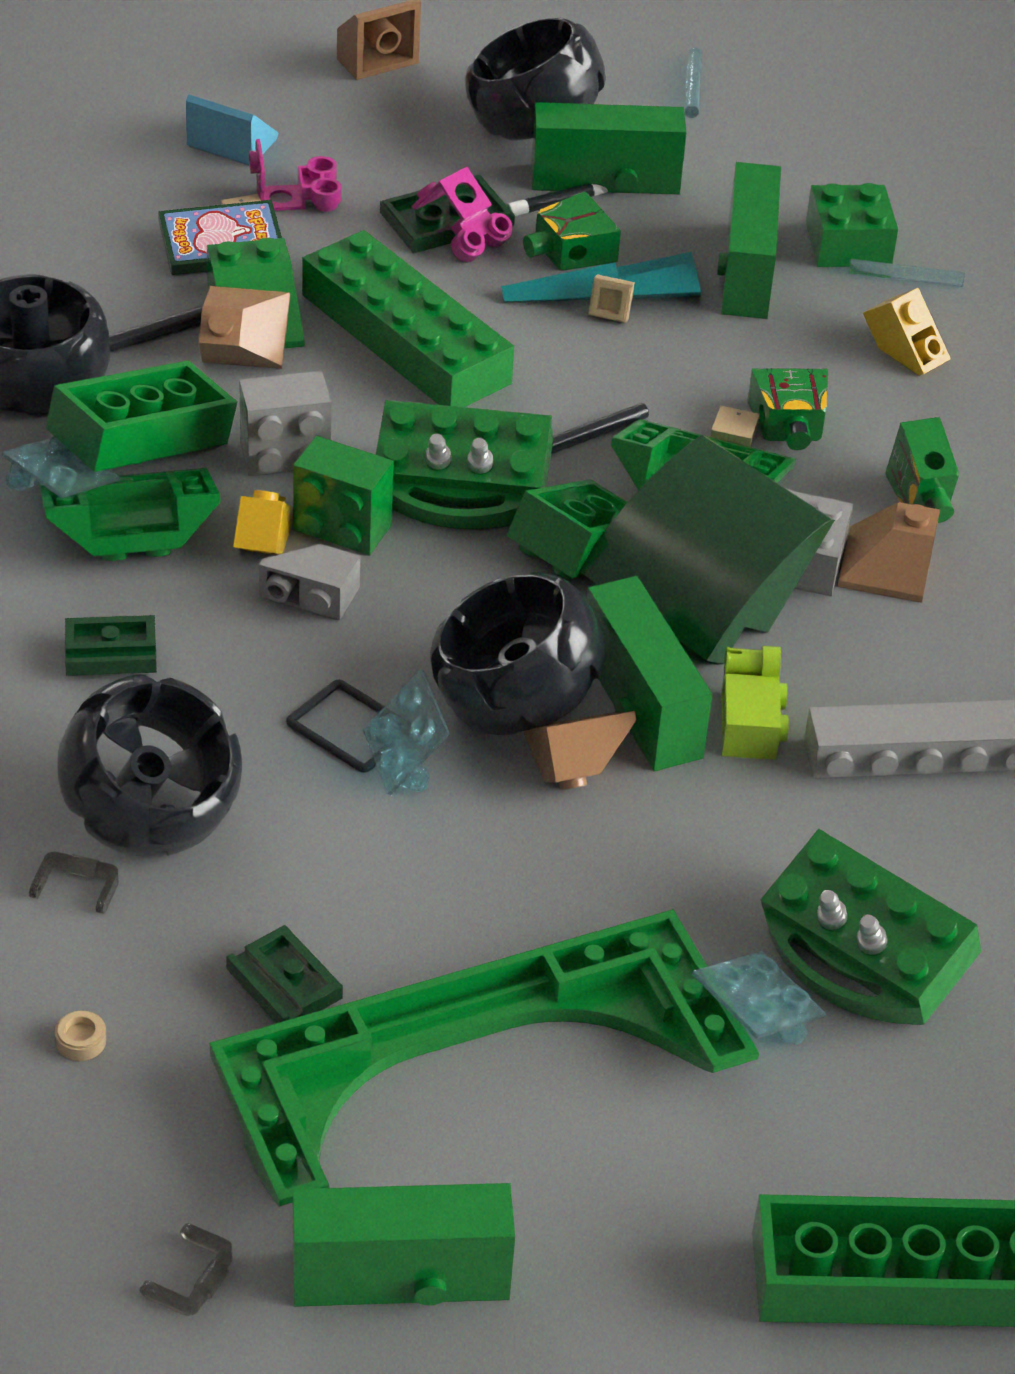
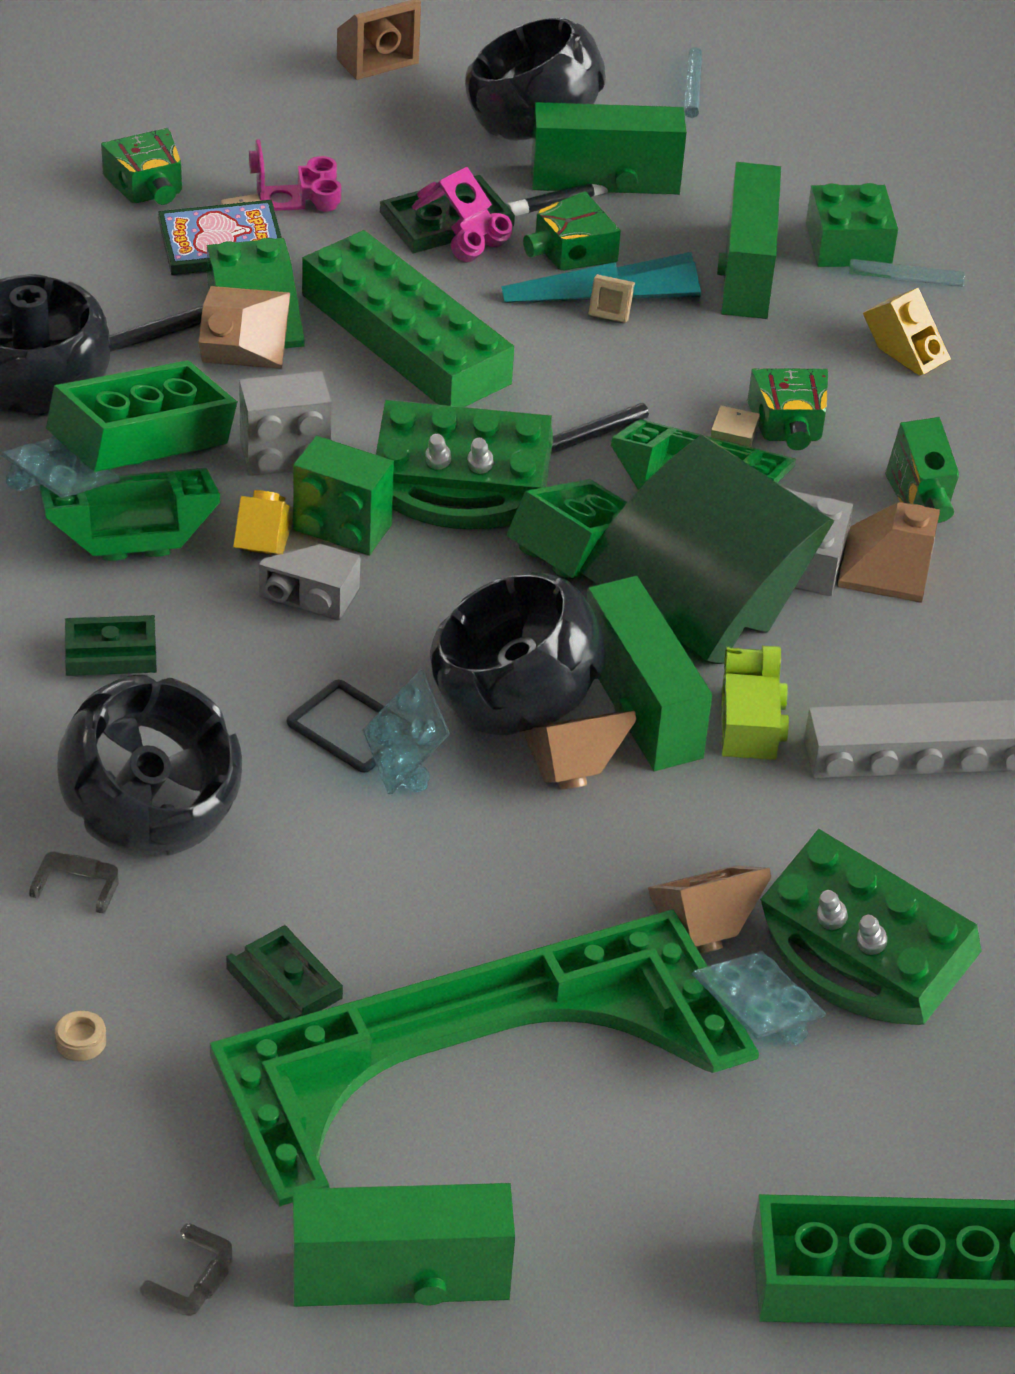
(143, 166): none -> green torso
(225, 130): medium azure slope -> none
(713, 902): none -> medium nougat slope

